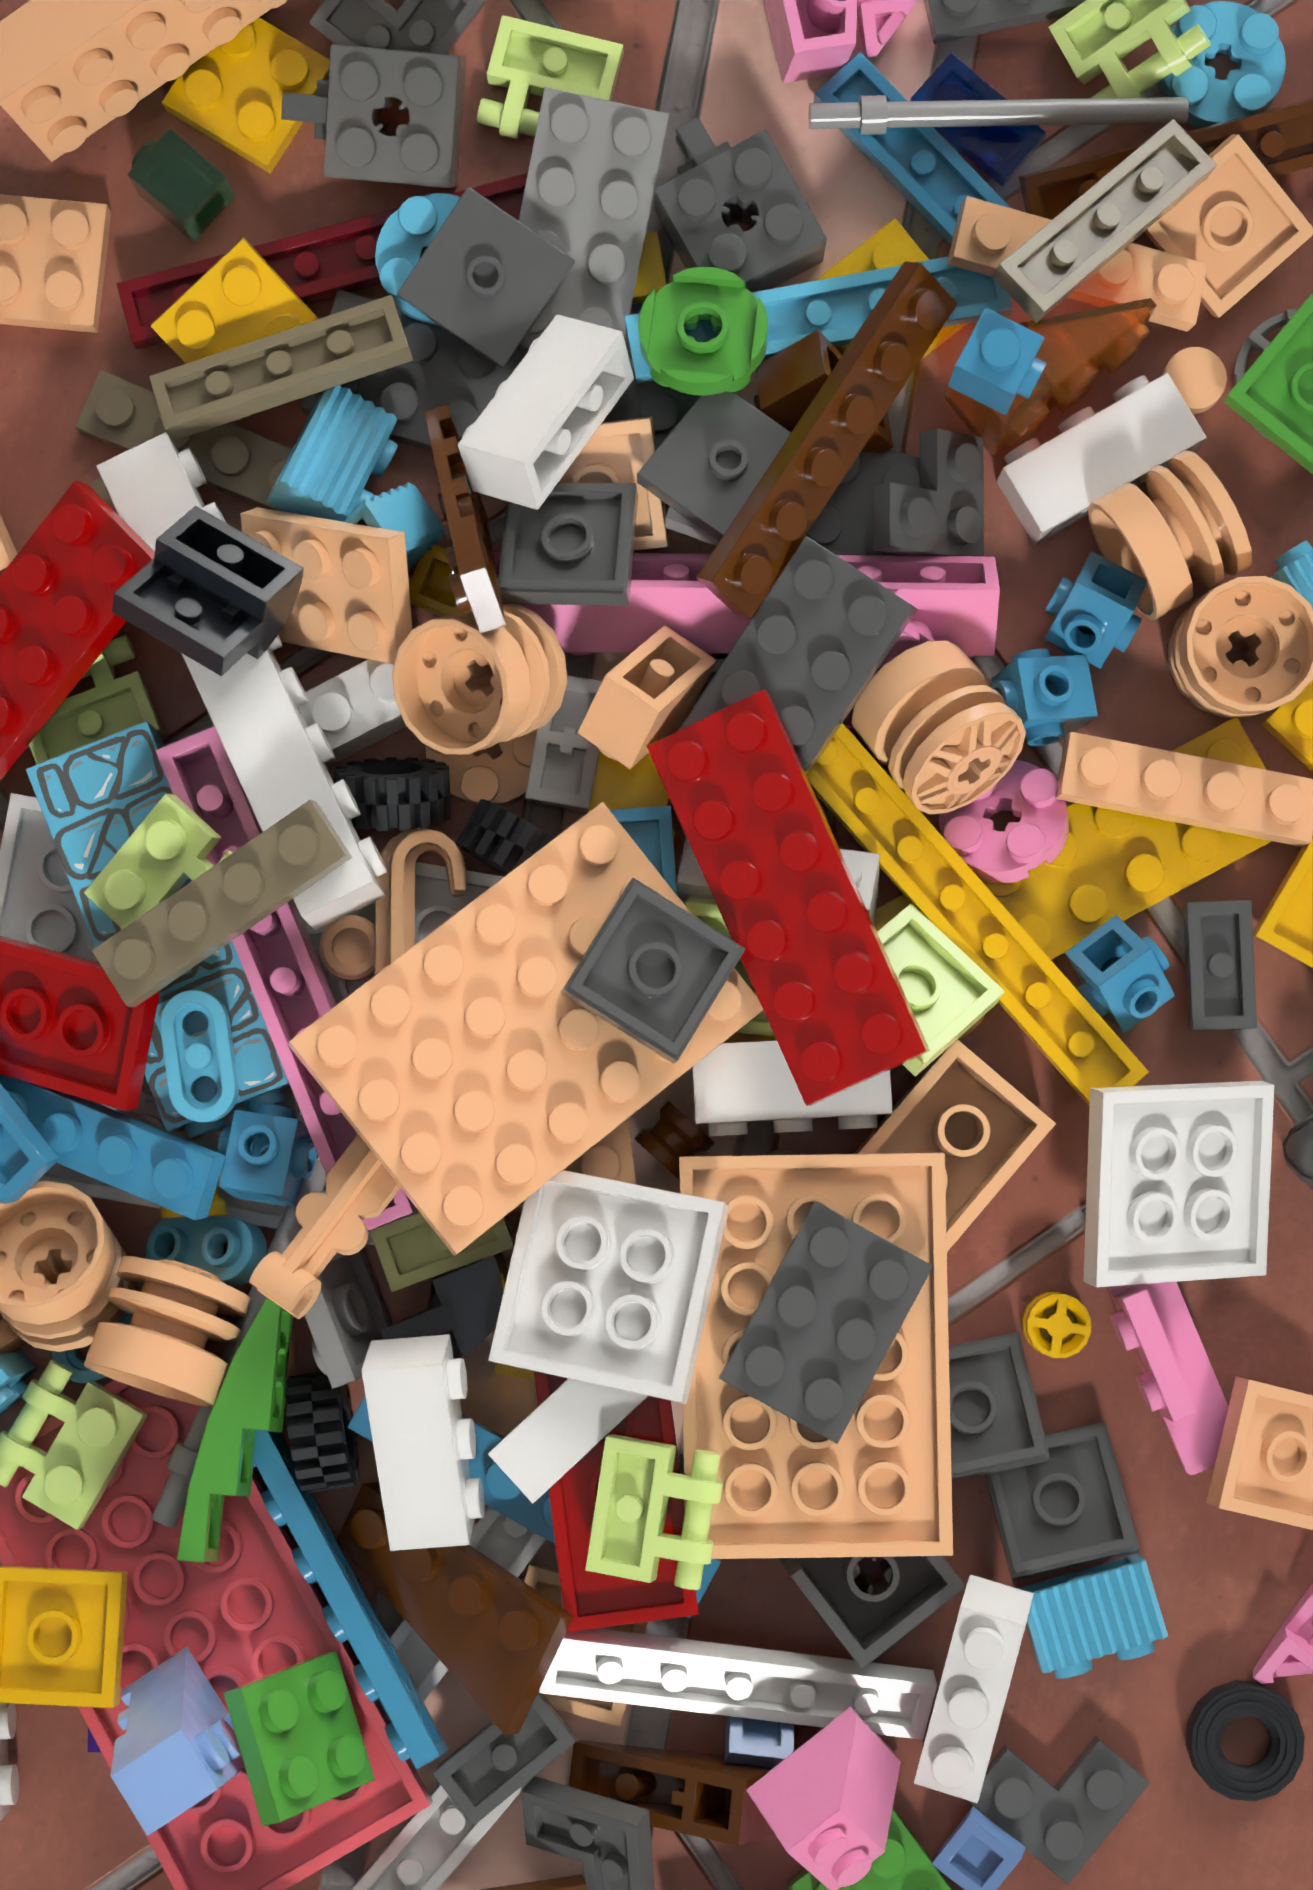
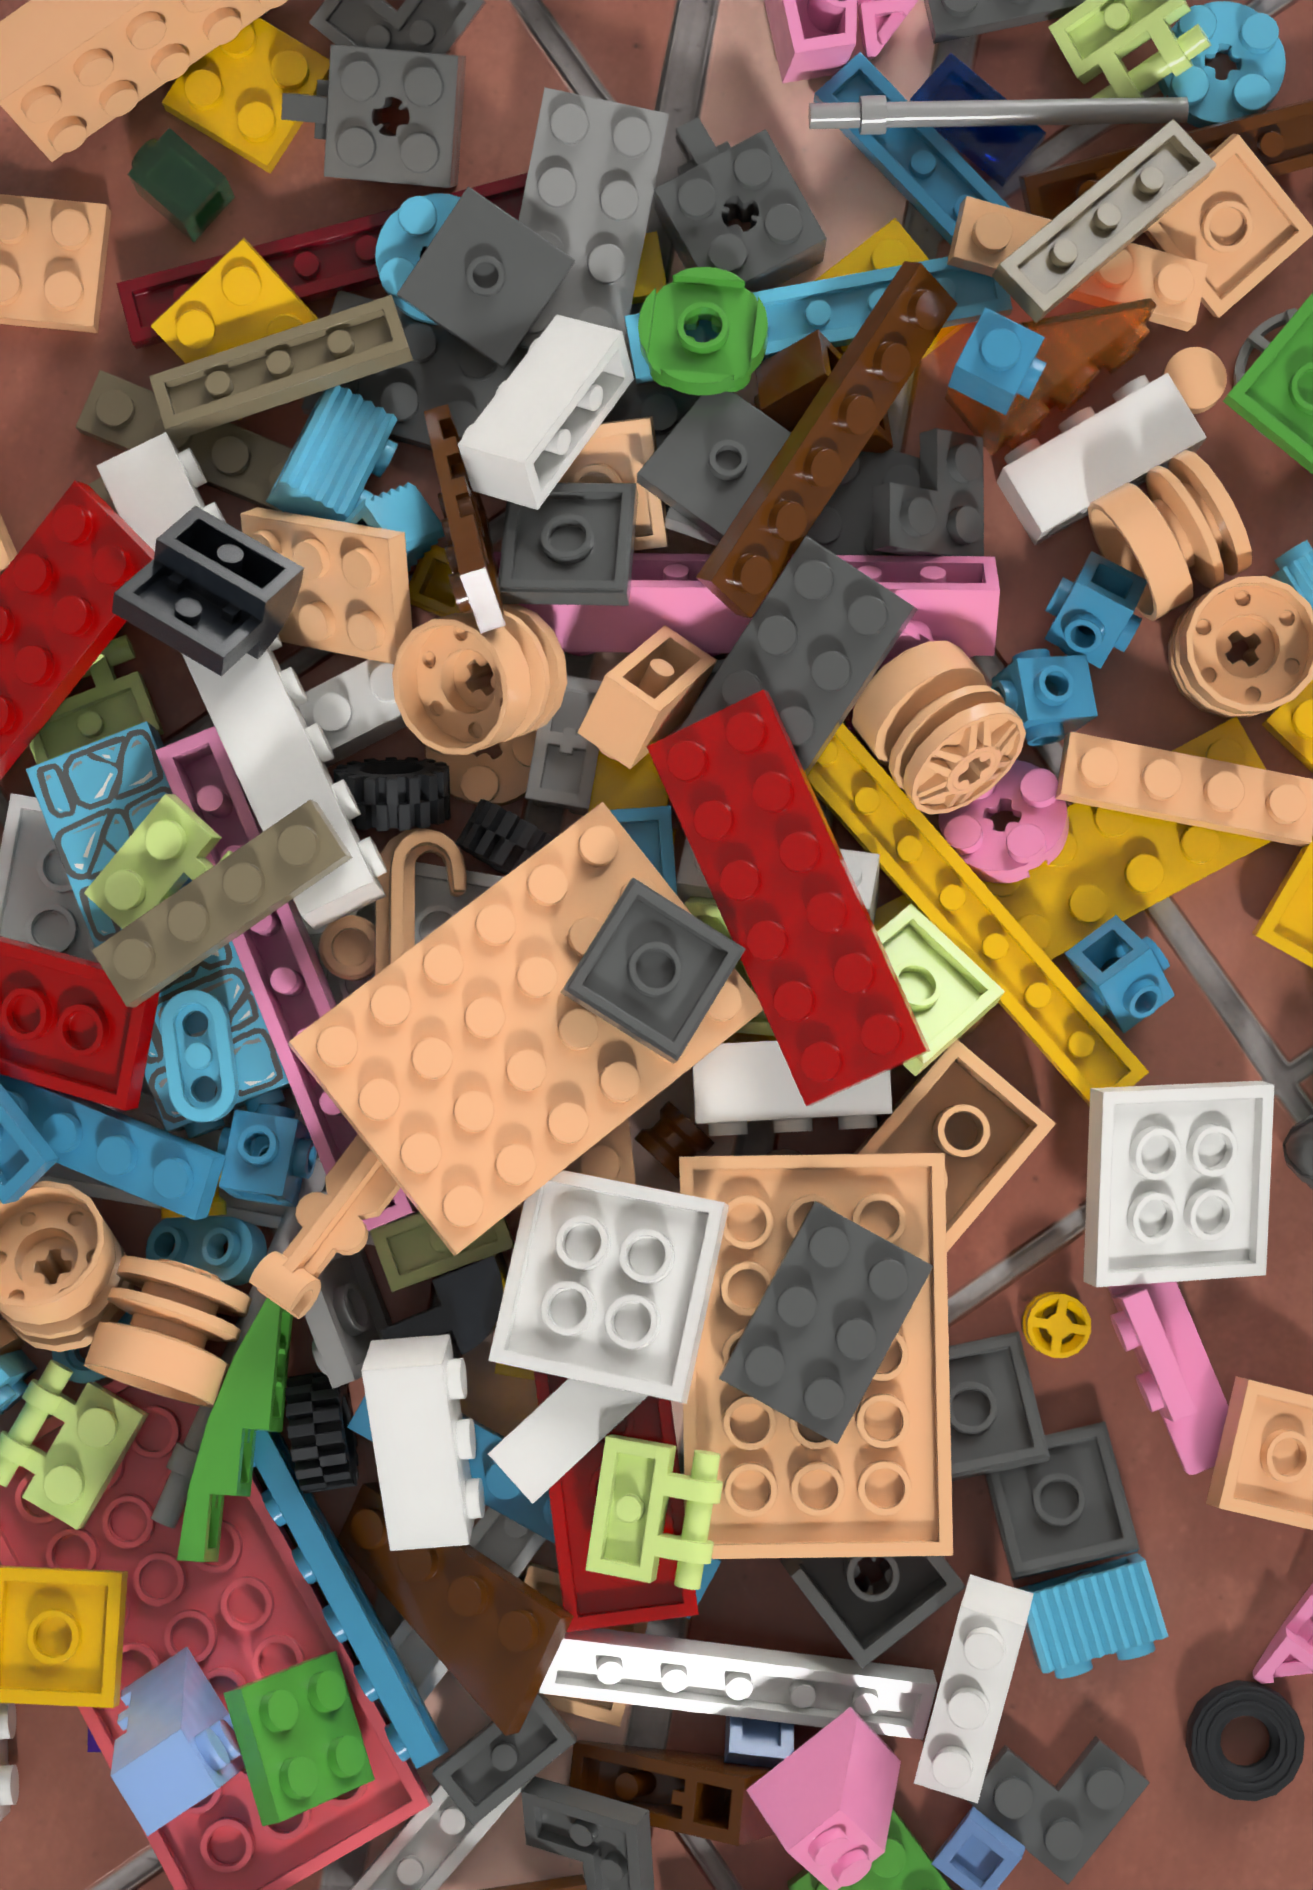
(541, 56): yellowish green plate -> none
(1219, 965): dark grey plate -> none

